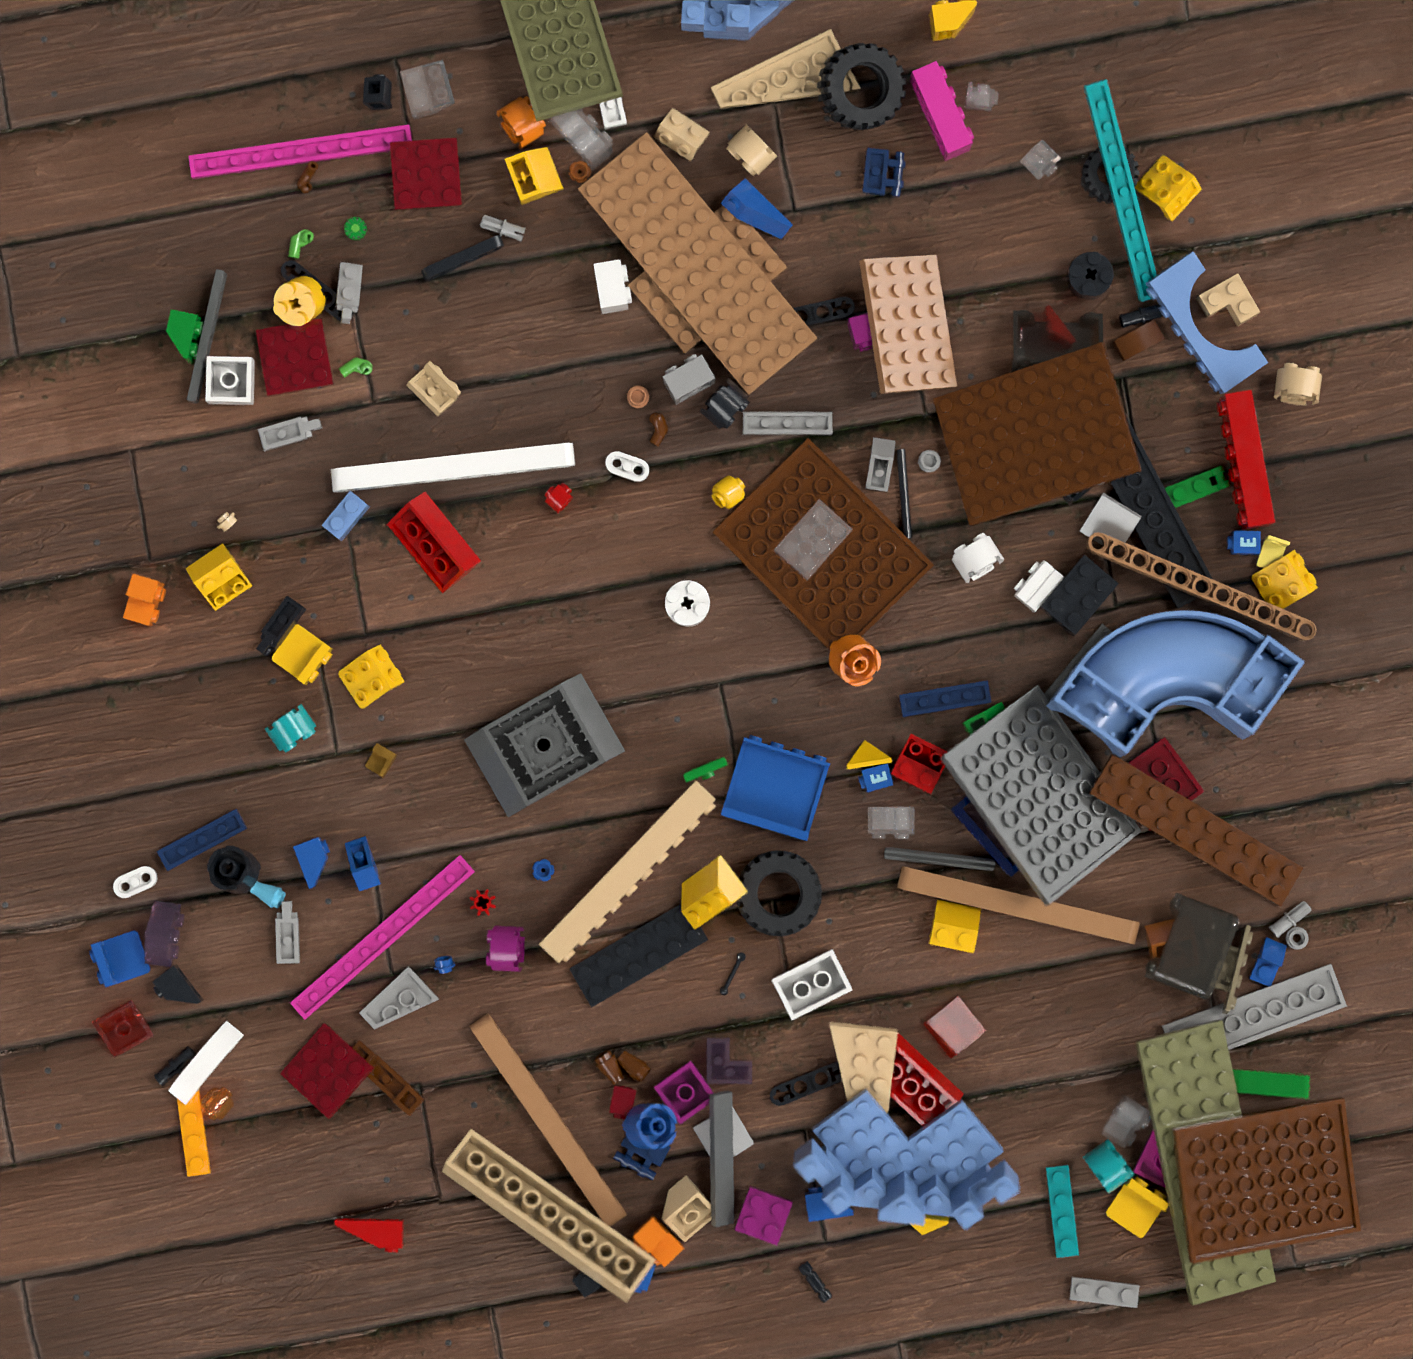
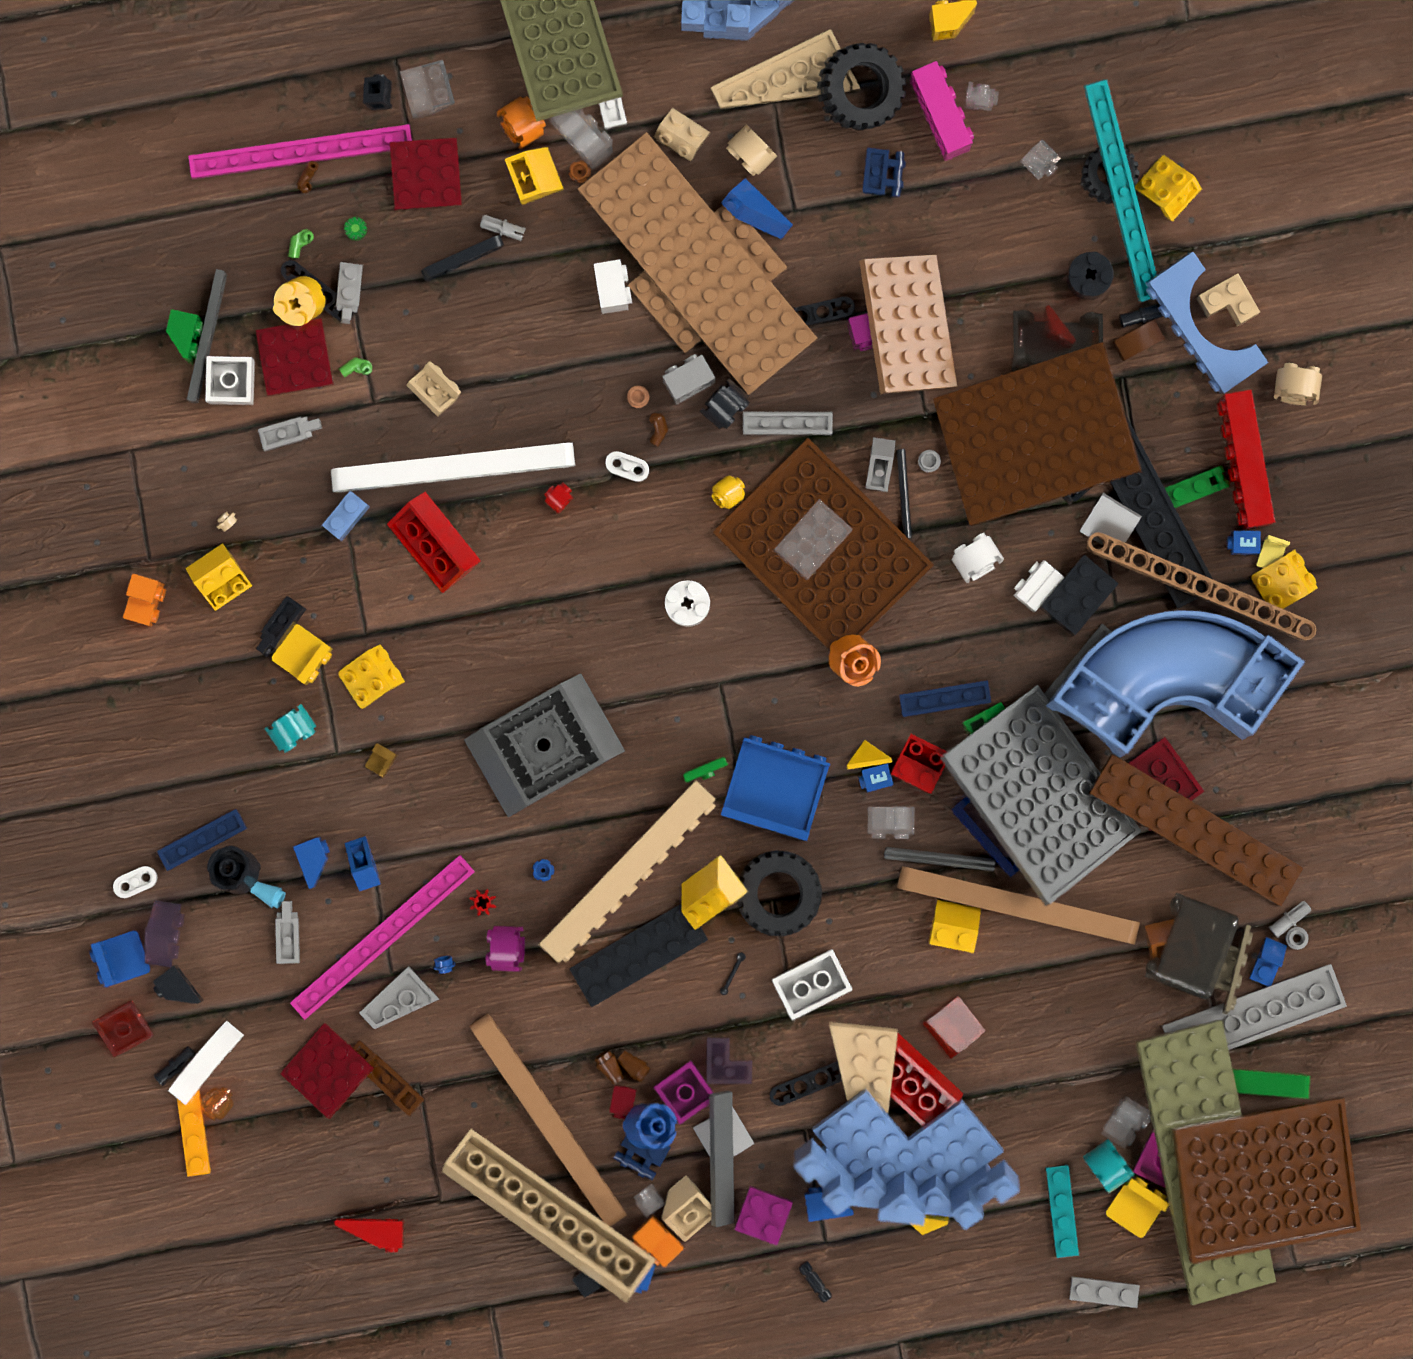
(649, 1200): none -> clear brick

